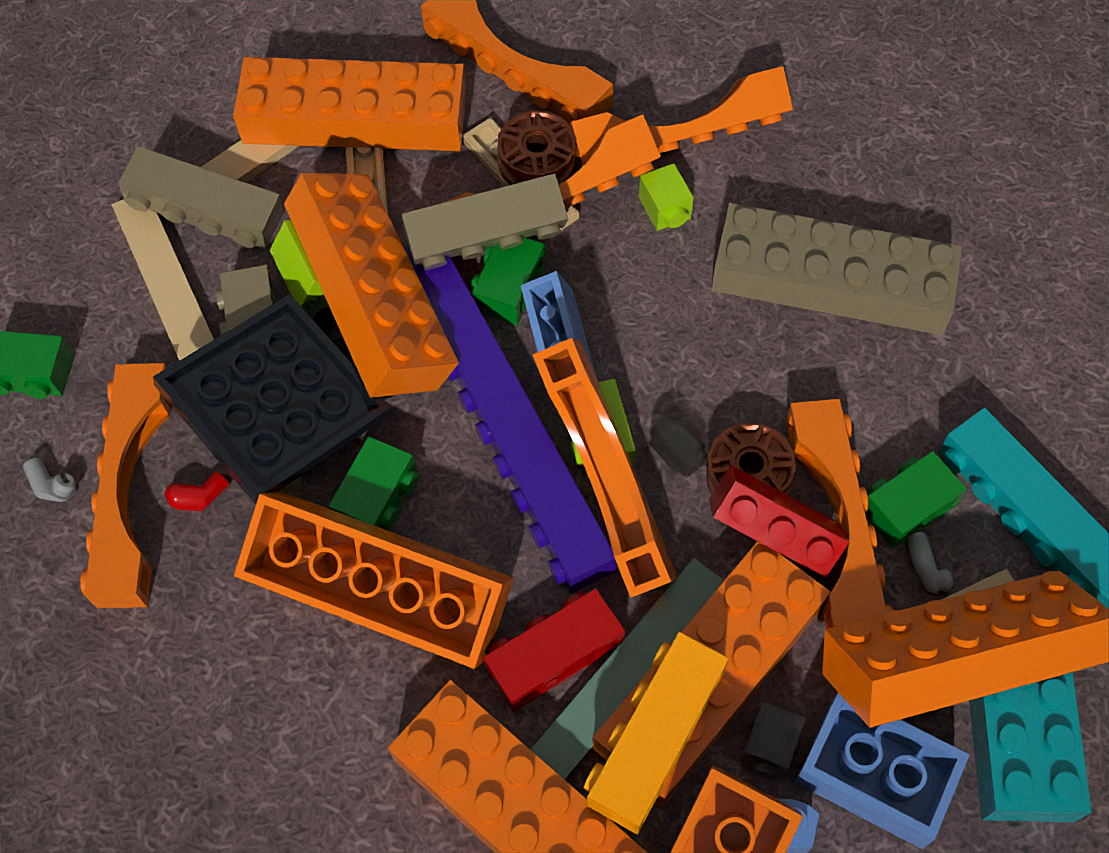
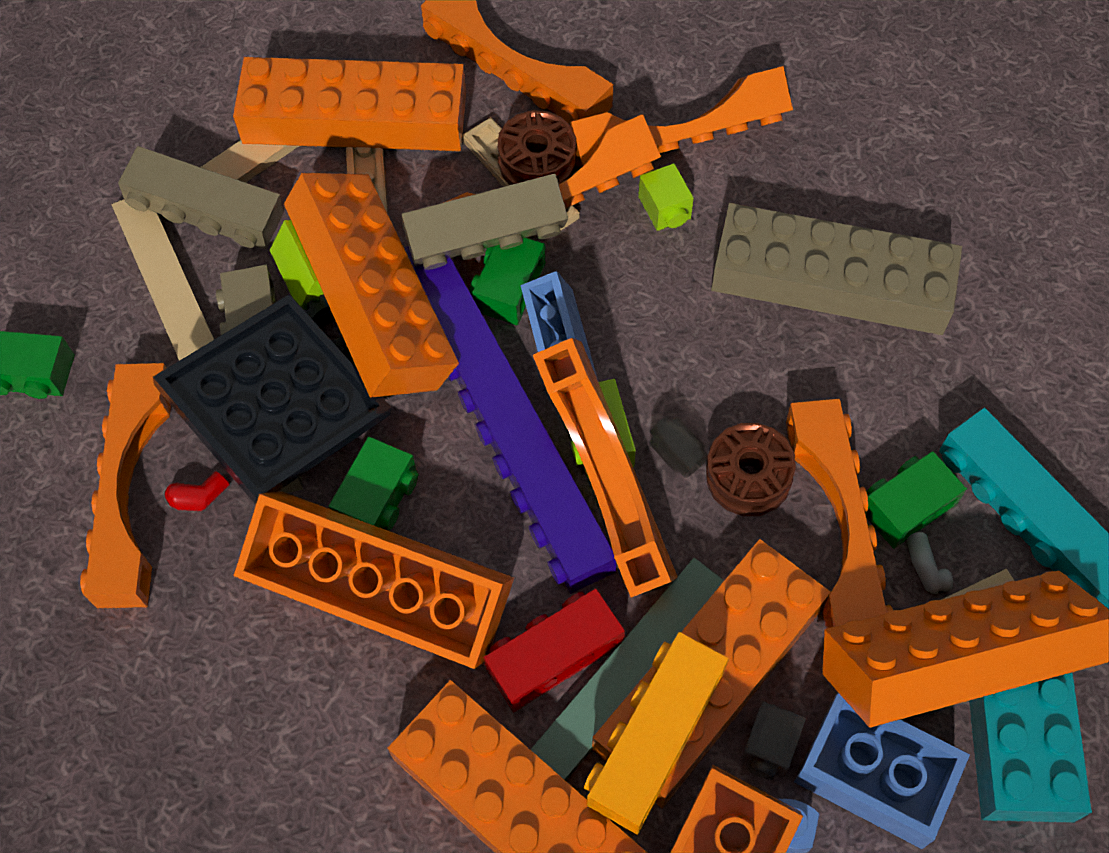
(46, 486): light grey arm -> none
(778, 521): red brick -> none

